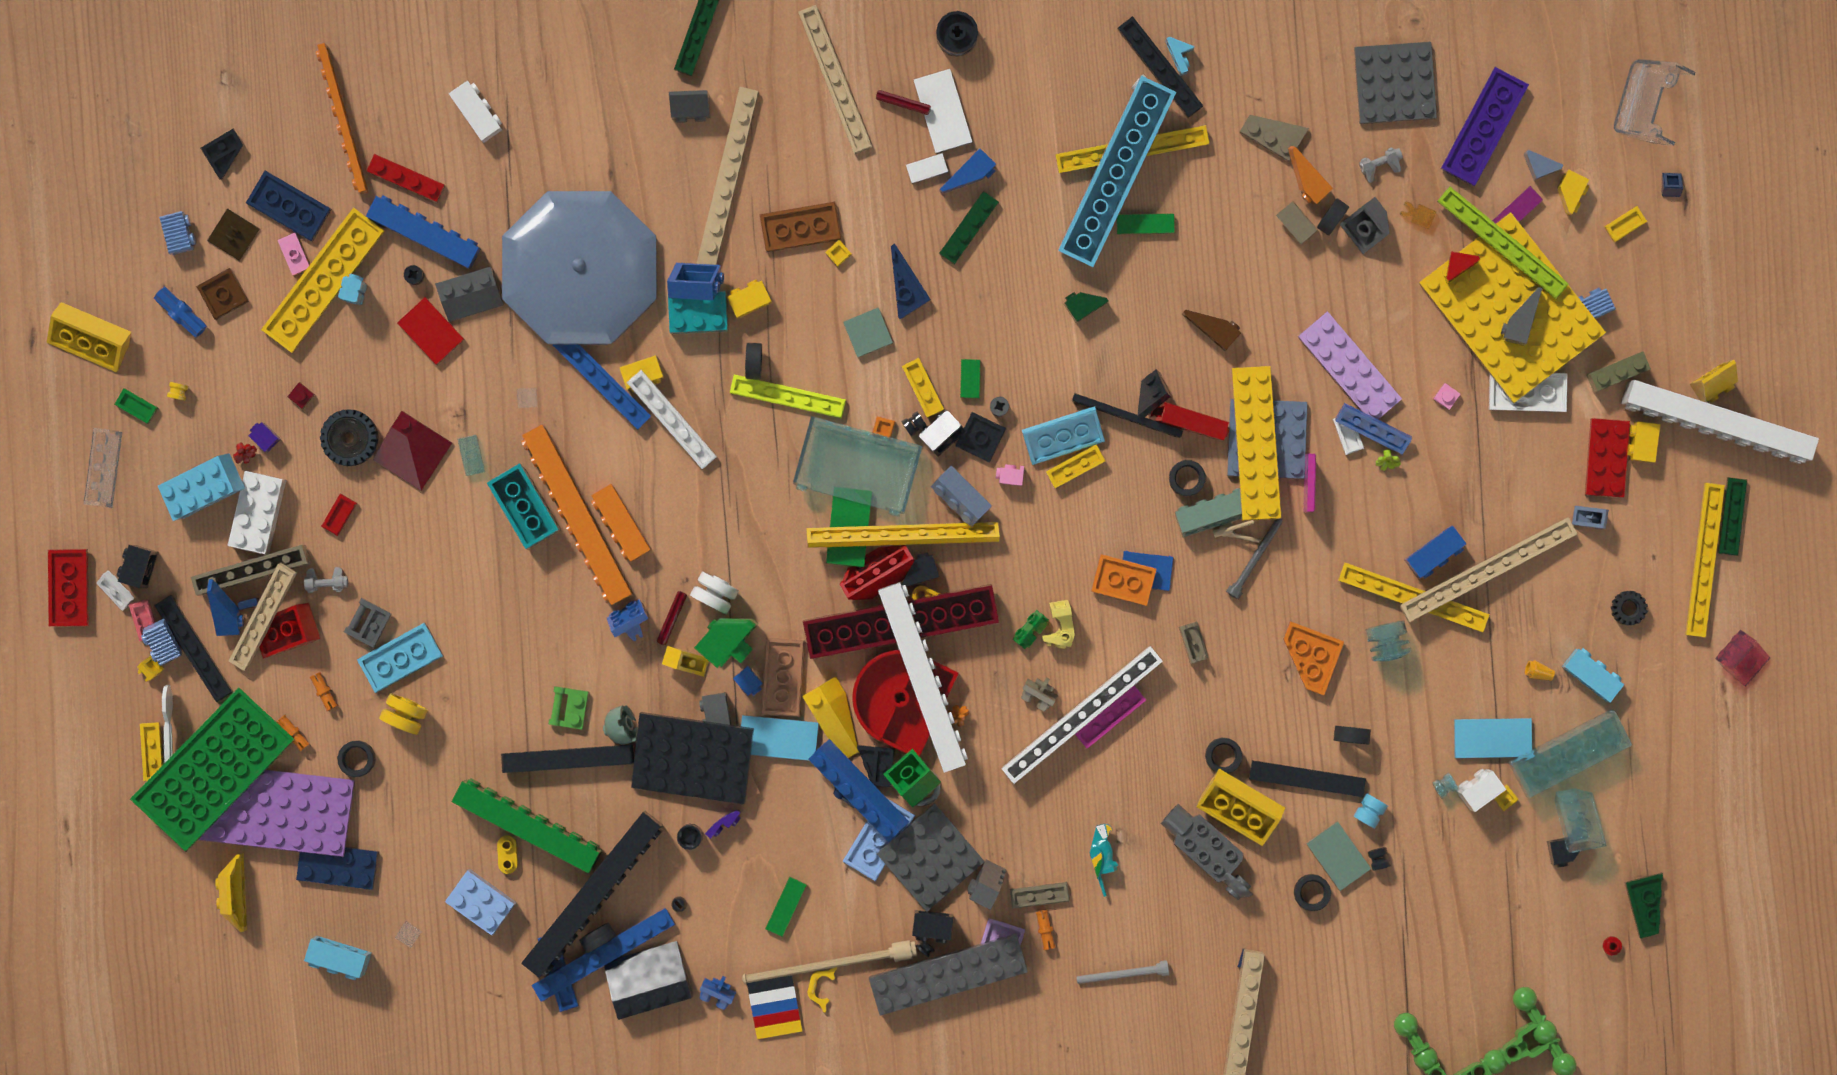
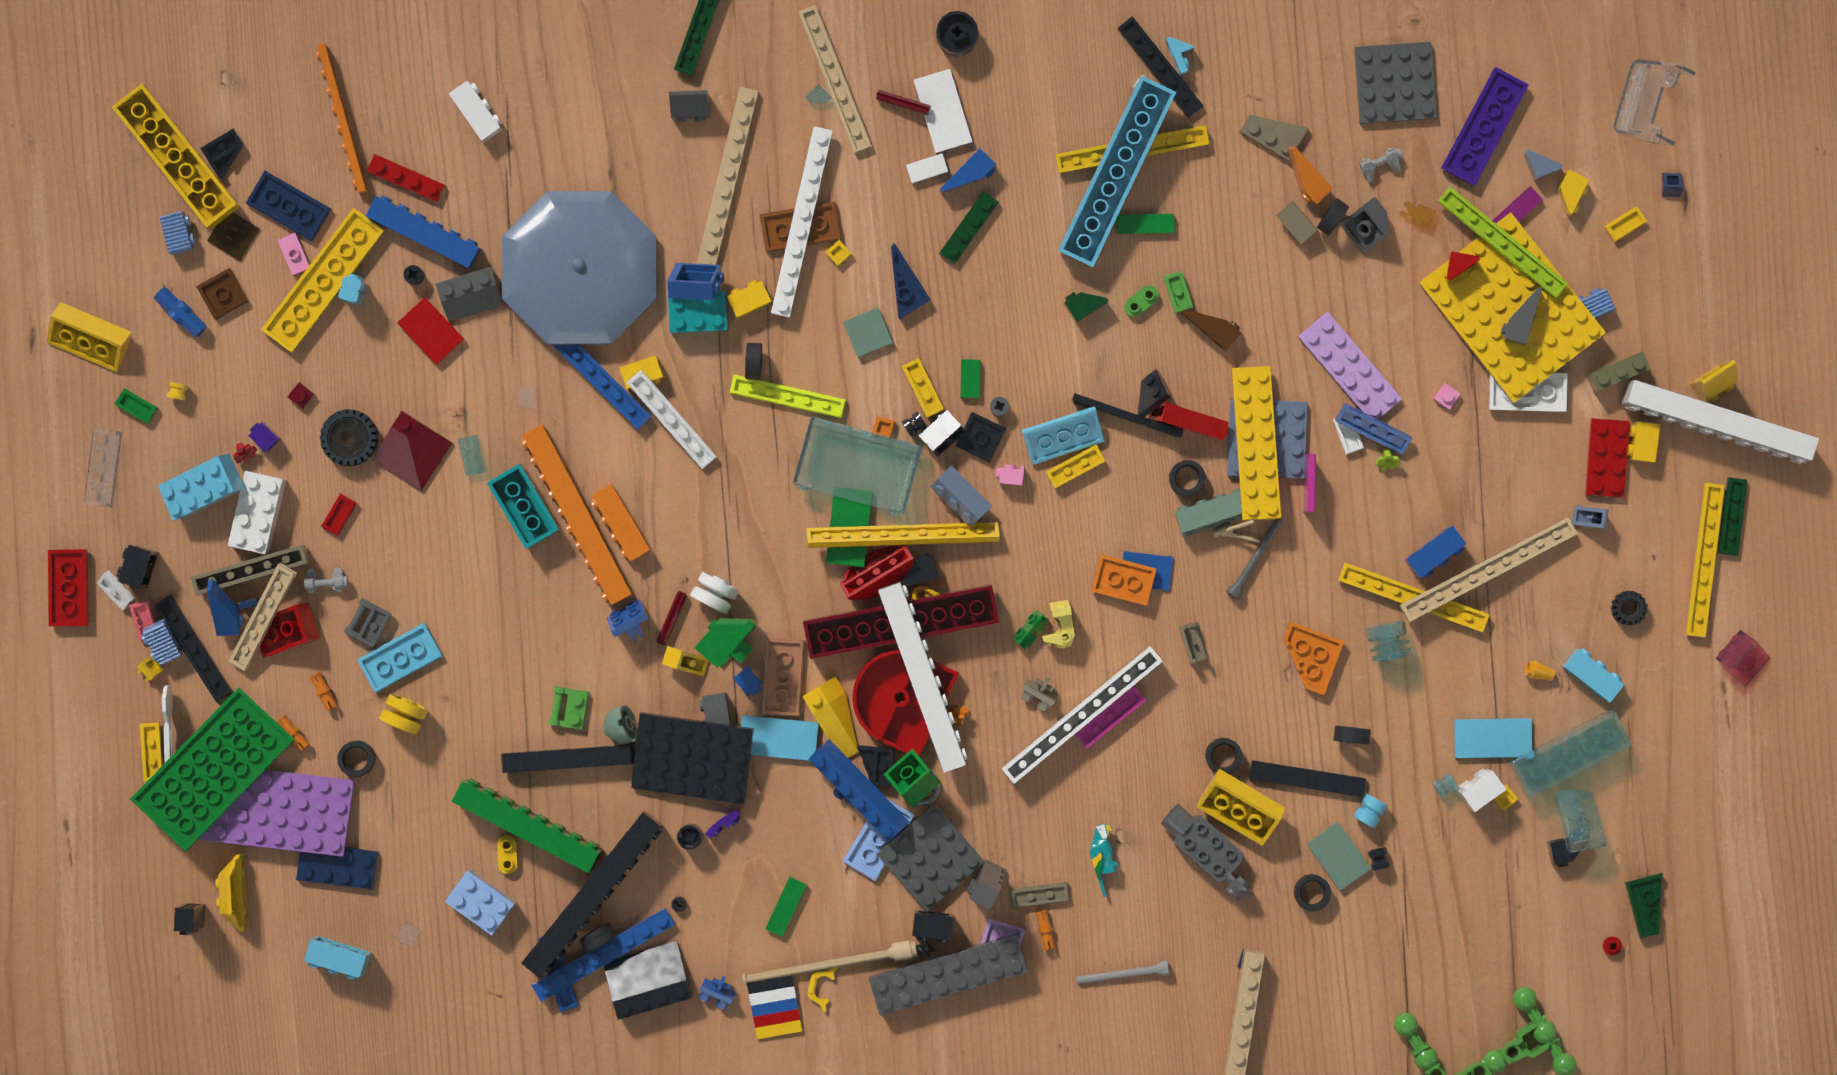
(176, 156): none -> yellow brick
(189, 918): none -> black brick
(801, 222): none -> white plate
(818, 95): none -> clear light blue tile
(1141, 300): none -> bright green plate
(1178, 292): none -> bright green plate

